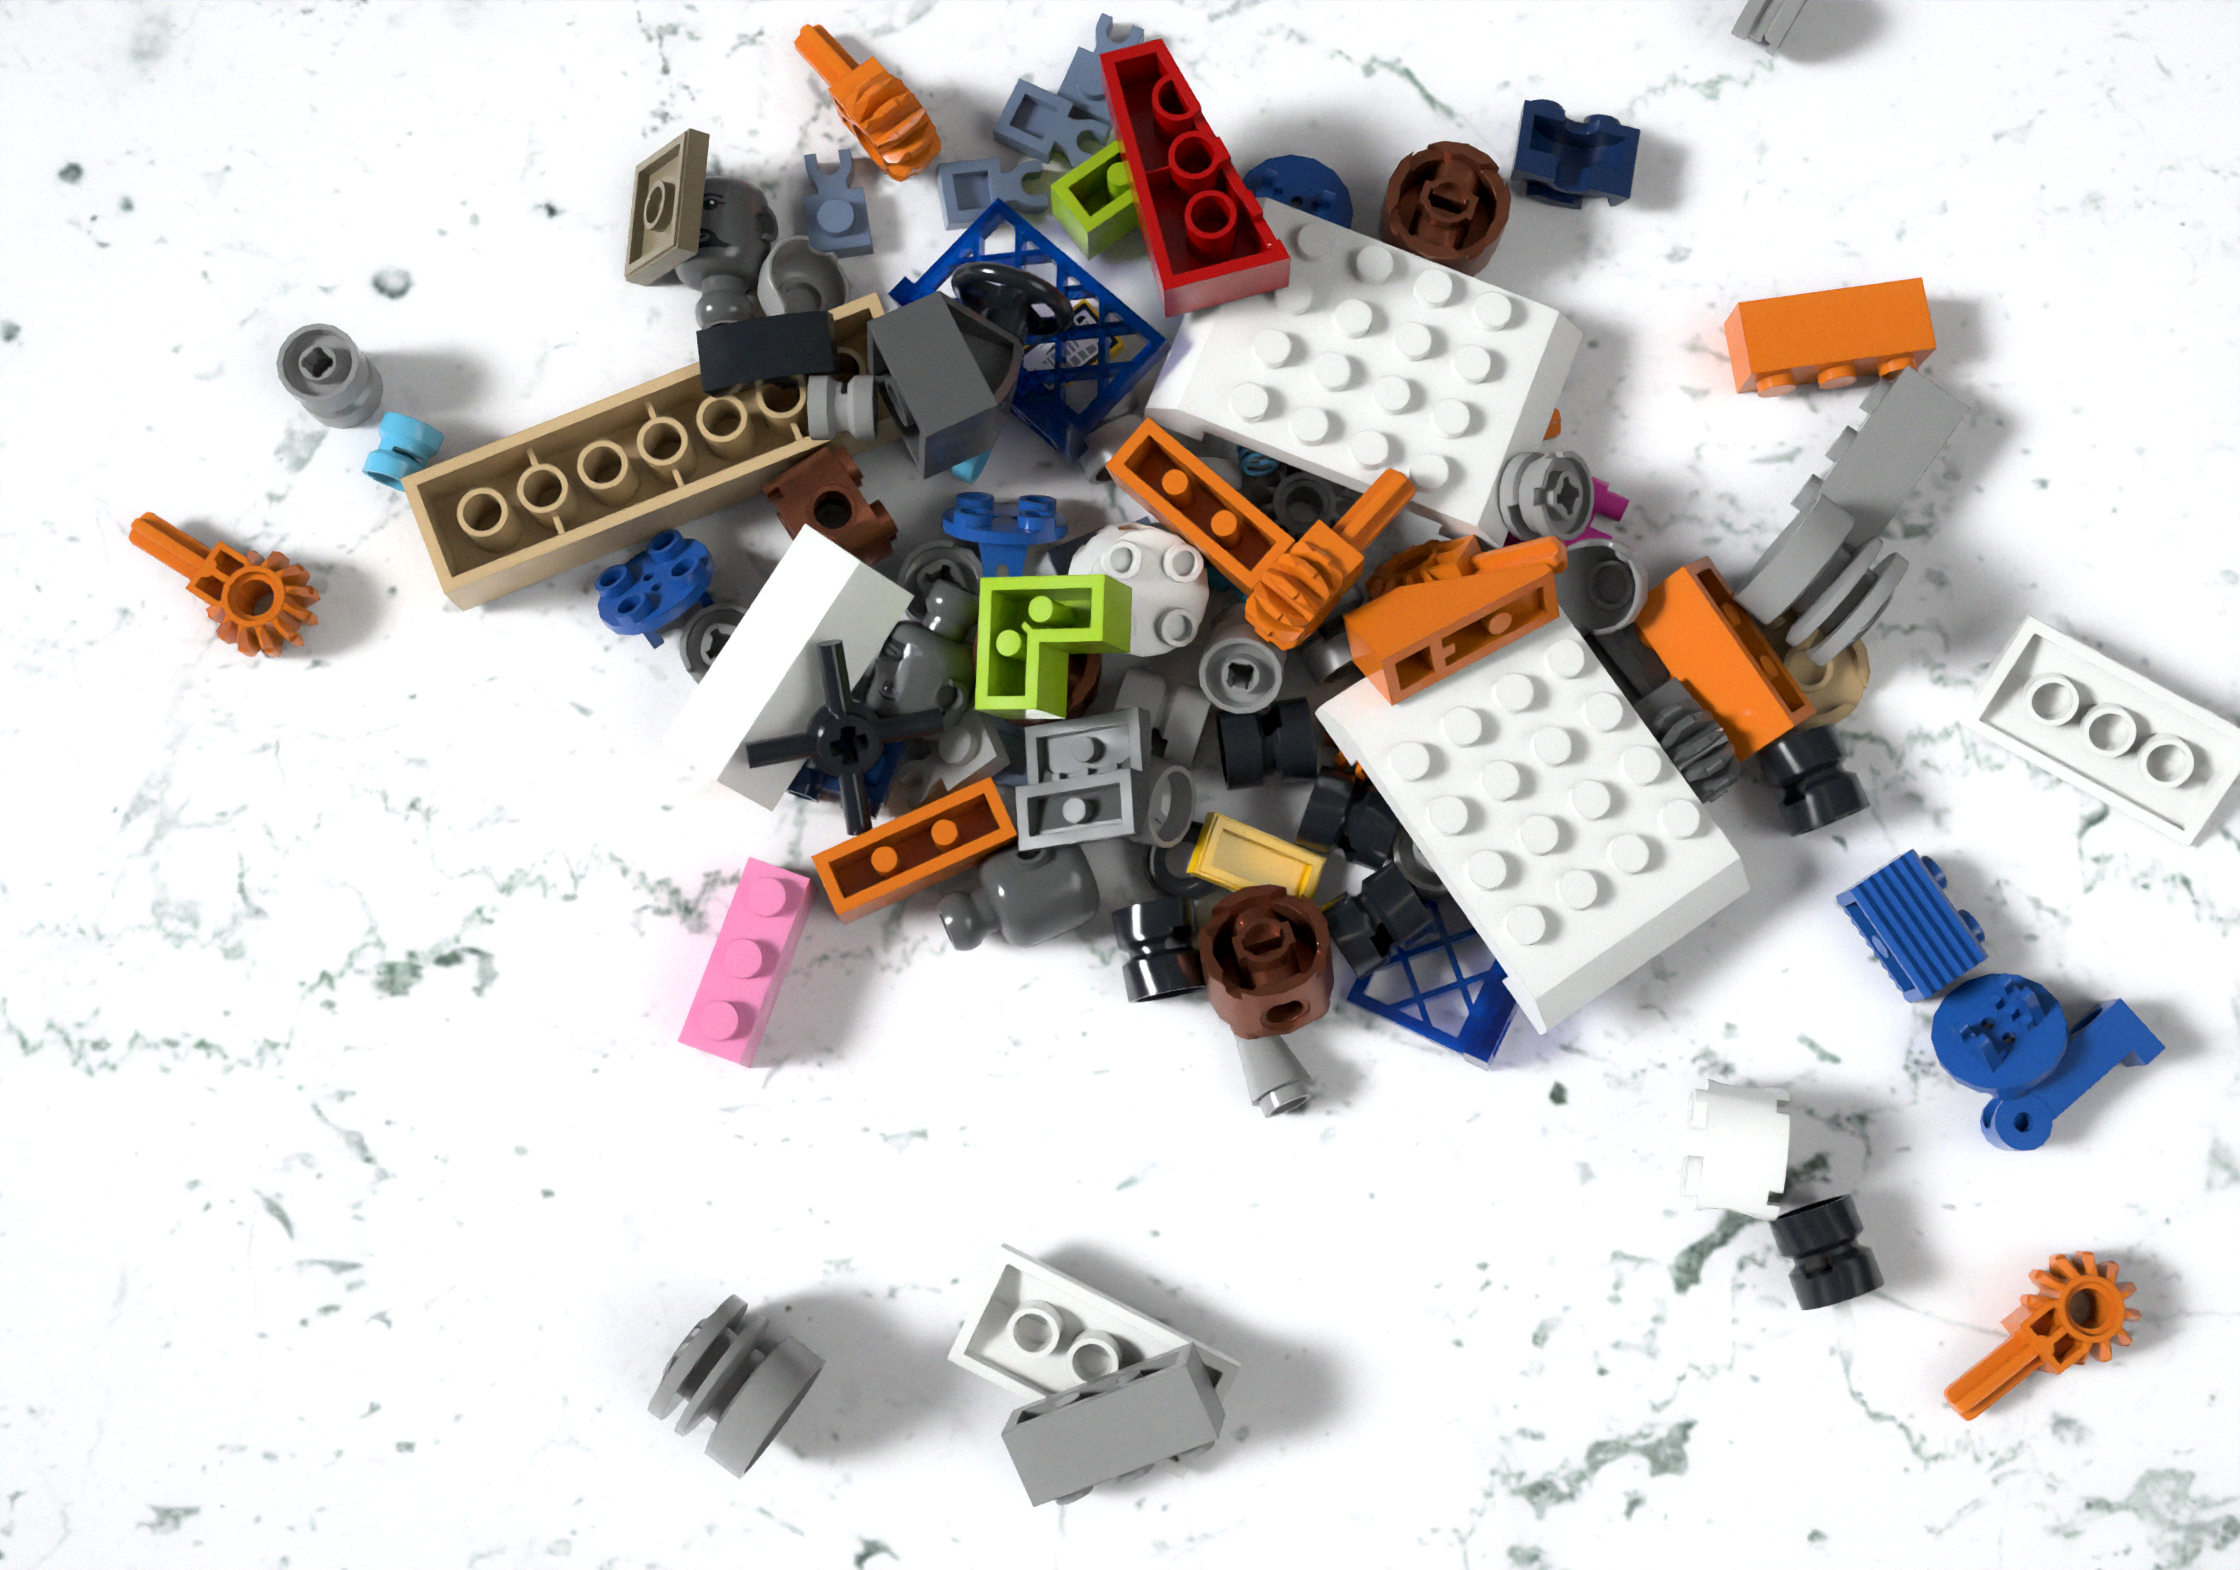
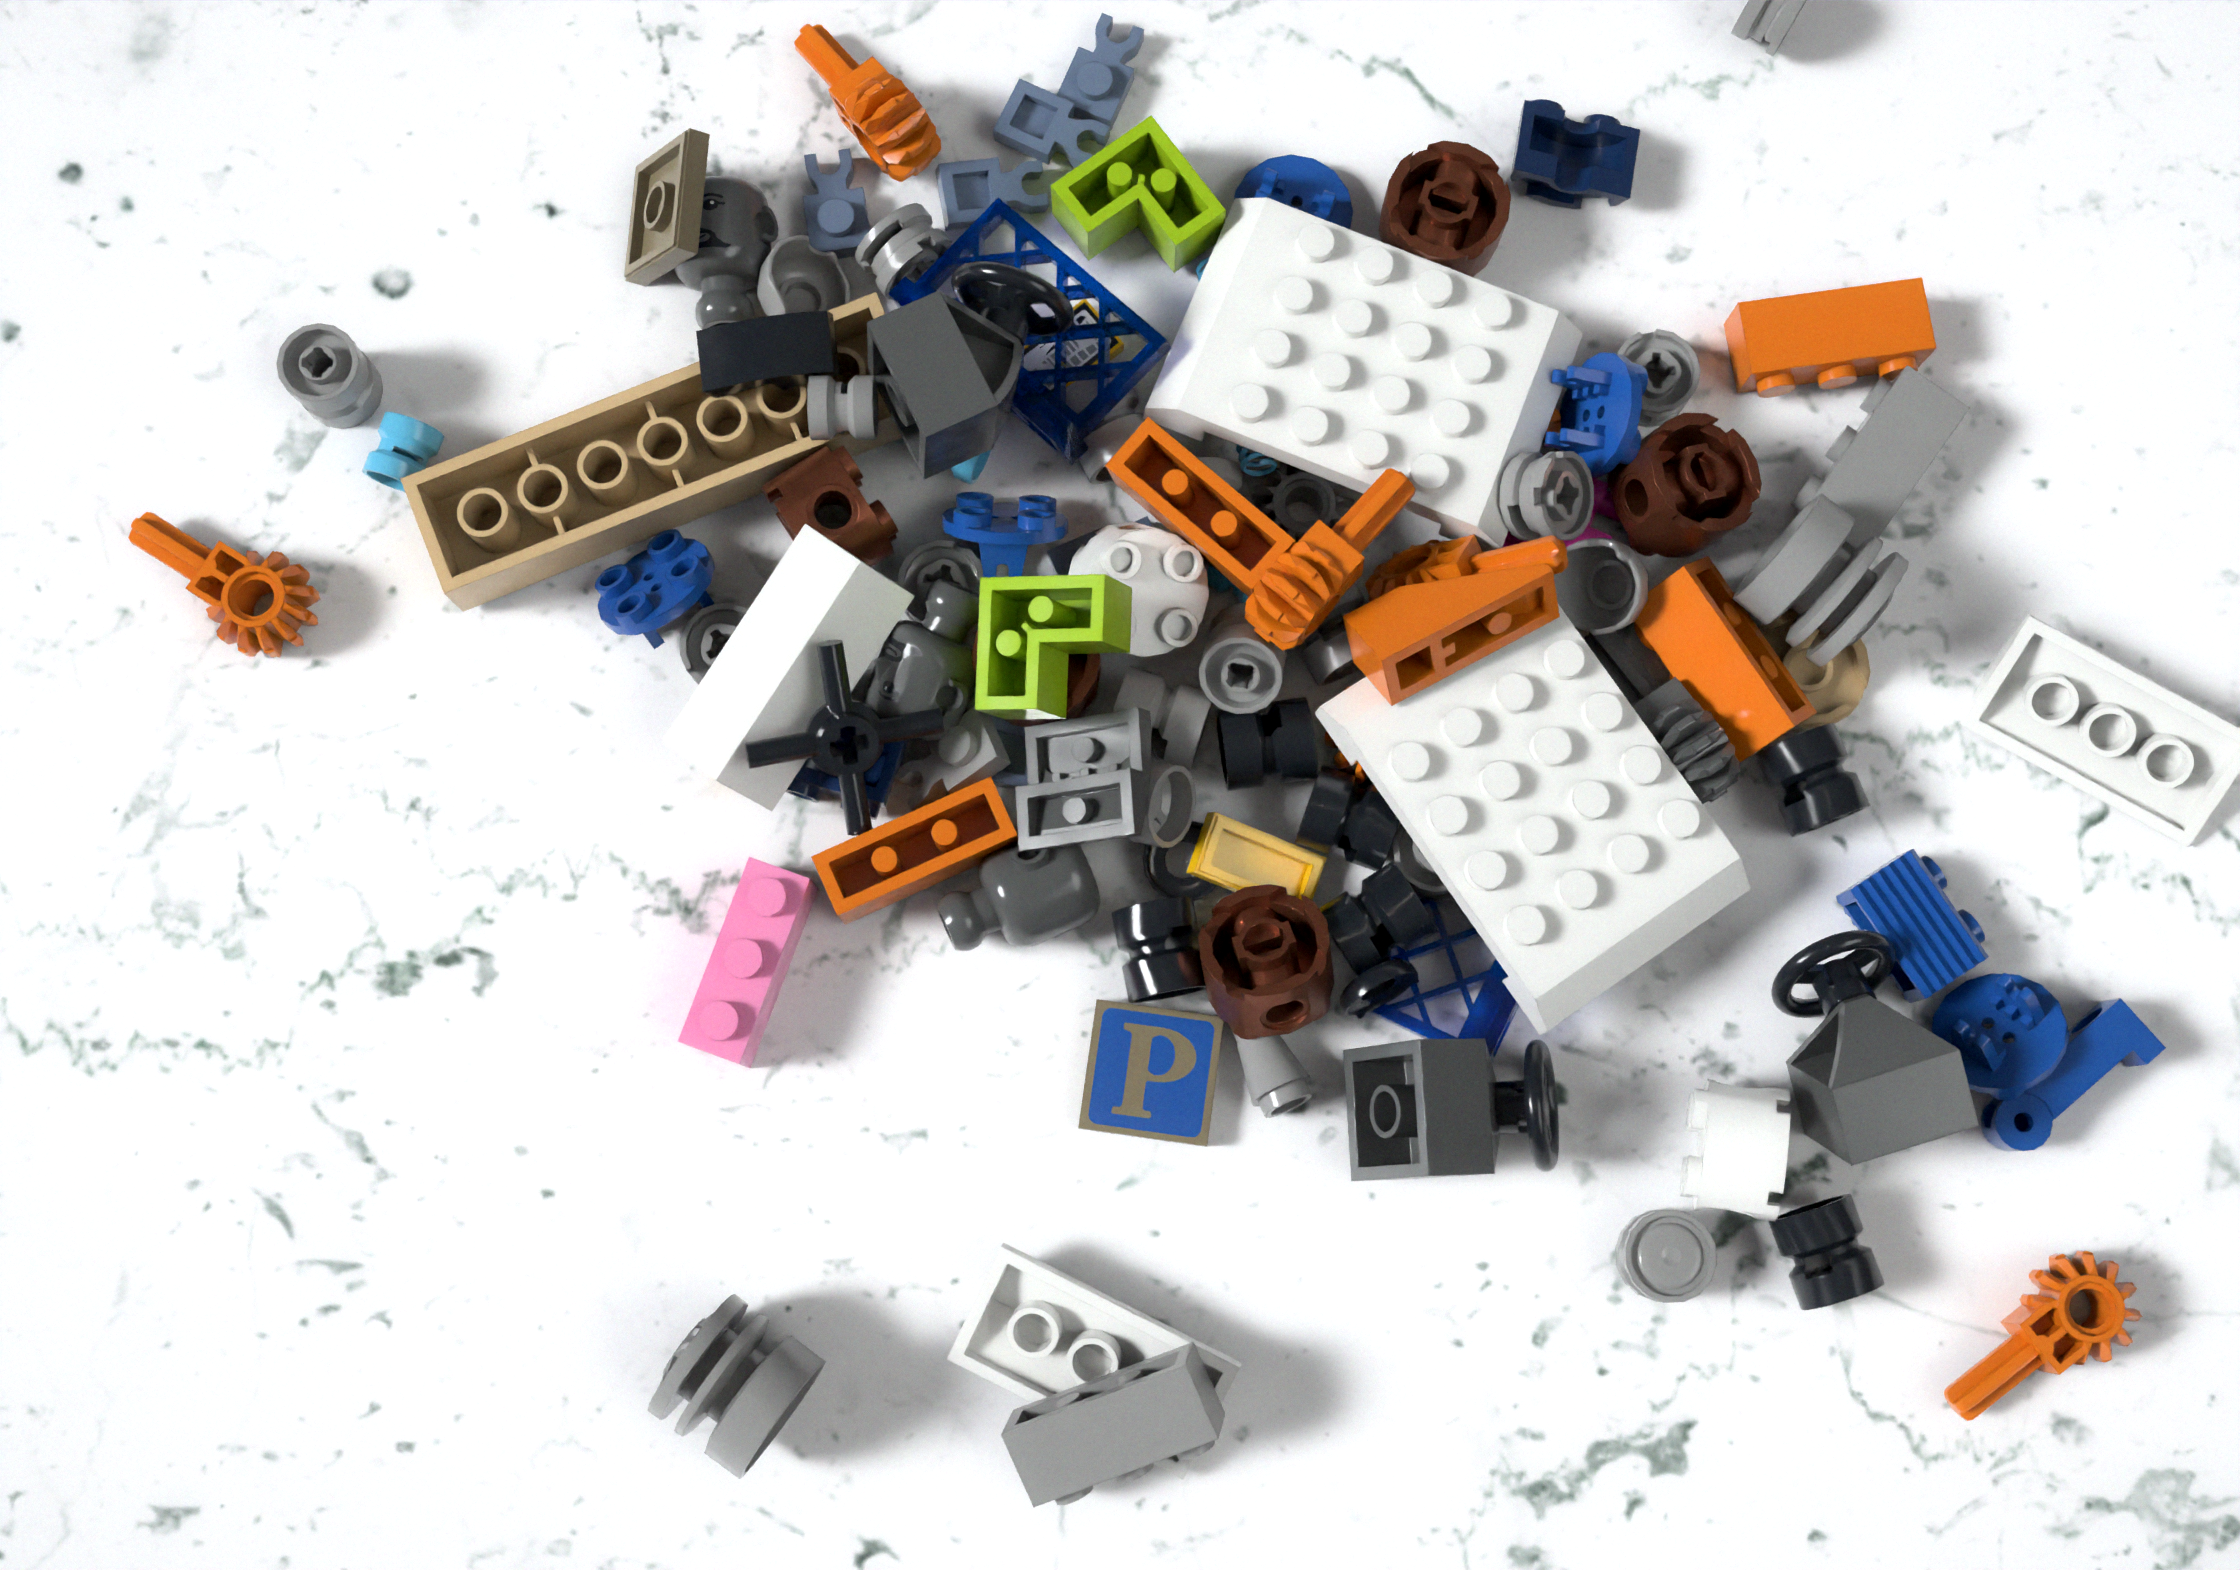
(901, 247): none -> light grey wheel
(1151, 1073): none -> tile
(1191, 205): red wedge -> none
(1377, 987): none -> black piece
(1441, 1112): none -> dark grey piece
(1600, 411): none -> blue plate
(1666, 1256): none -> light grey wheel
(1671, 372): none -> light grey wheel
(1685, 487): none -> copper brick
(1867, 1073): none -> dark grey piece

